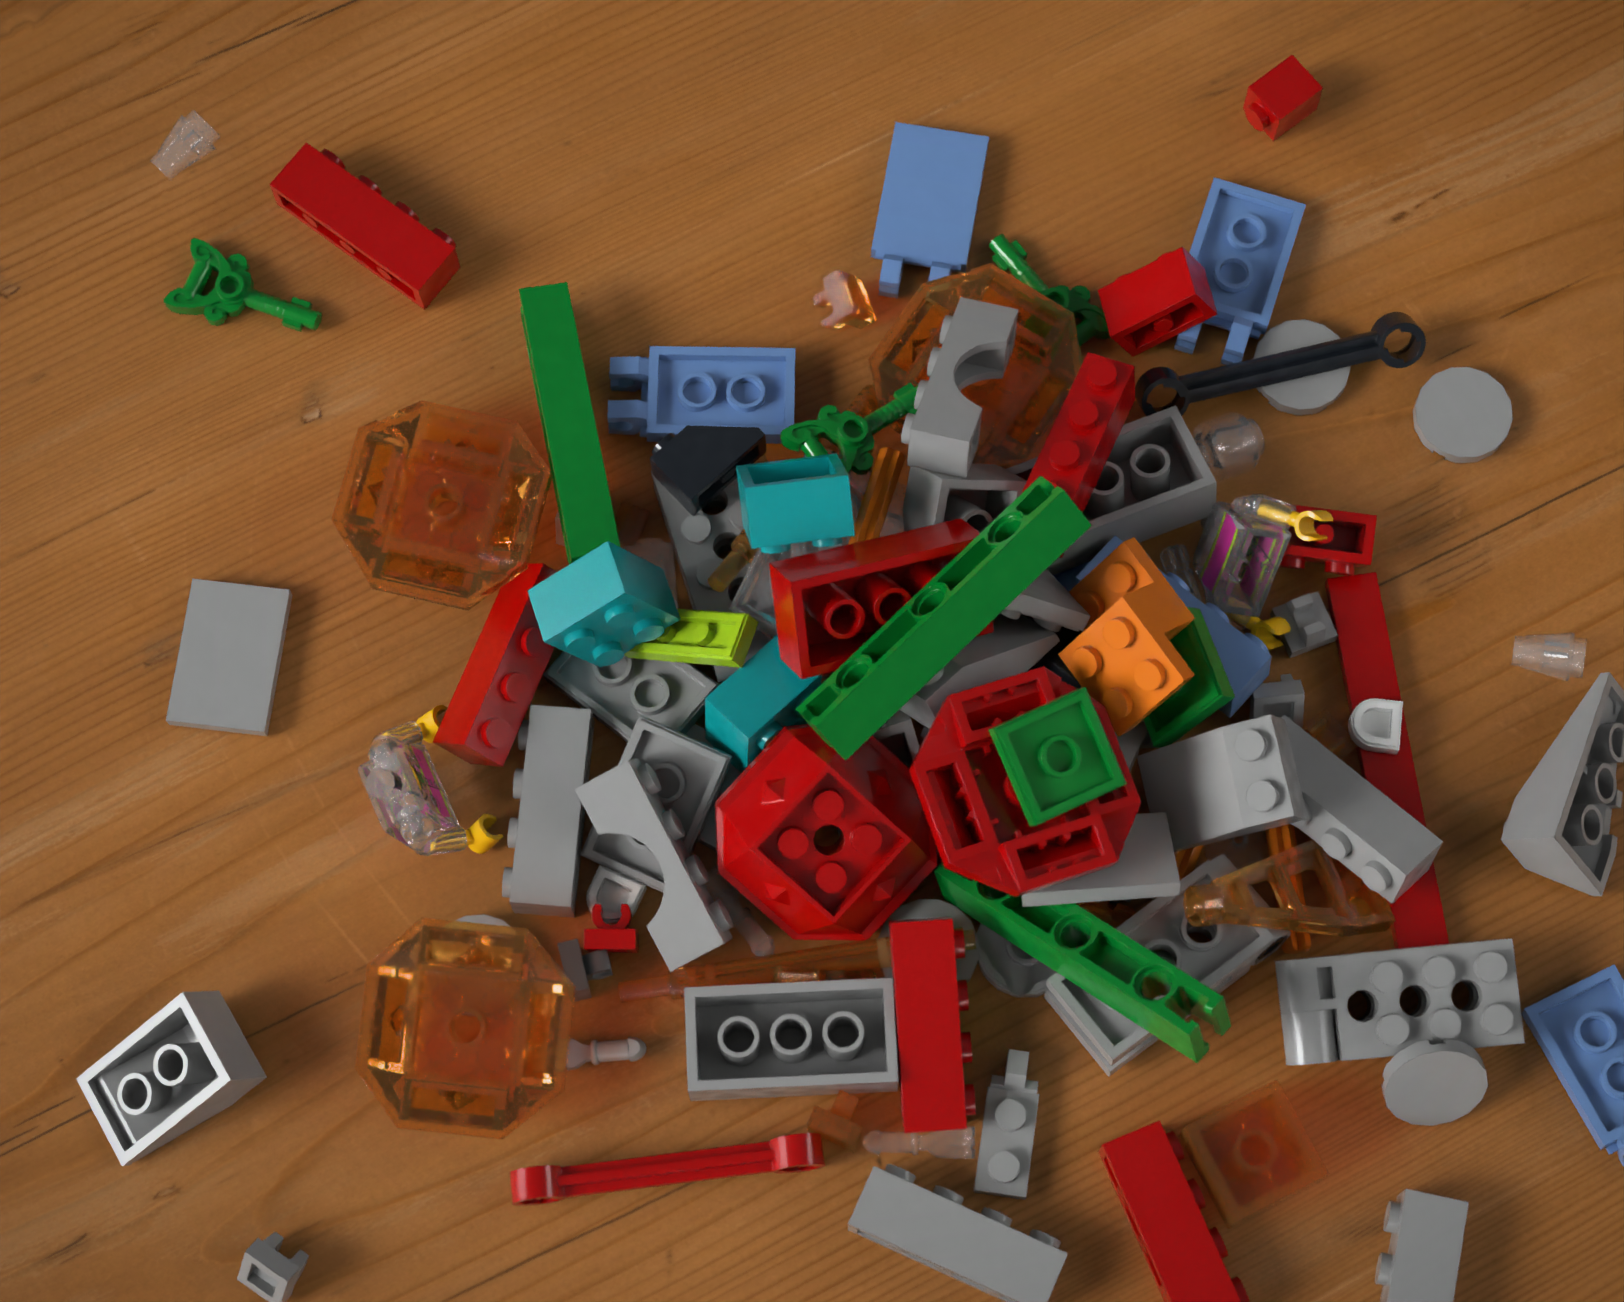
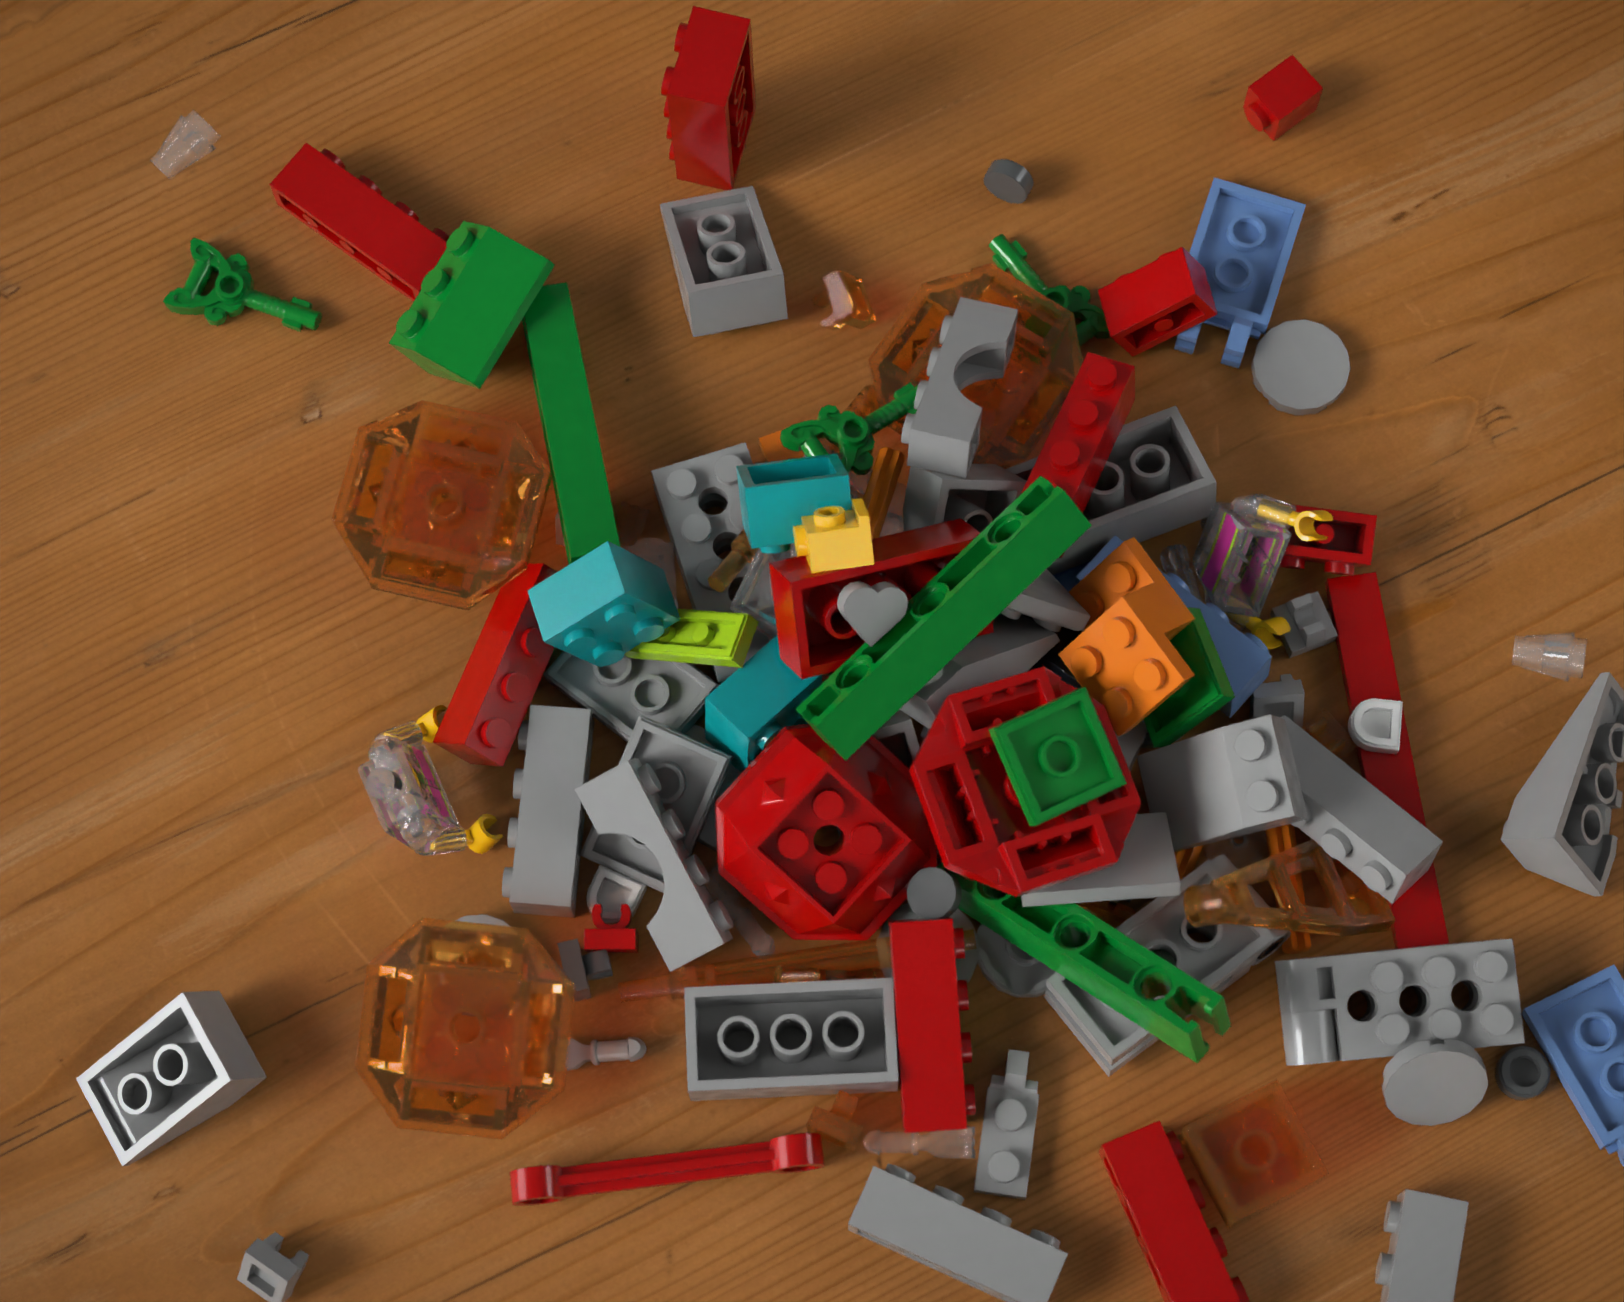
(229, 657): light grey tile -> none
(470, 304): none -> green slope
(704, 389): medium blue tile -> none
(704, 461): black slope -> none
(710, 97): none -> red brick
(724, 261): none -> light grey slope
(835, 538): none -> yellow brick
(872, 609): none -> light grey tile
(928, 202): medium blue tile -> none
(934, 893): none -> dark grey tile
(1008, 181): none -> dark grey tile
(1229, 444): clear head -> none
(1285, 365): black piece -> none
(1462, 414): light grey tile -> none
(1522, 1073): none -> dark grey tile

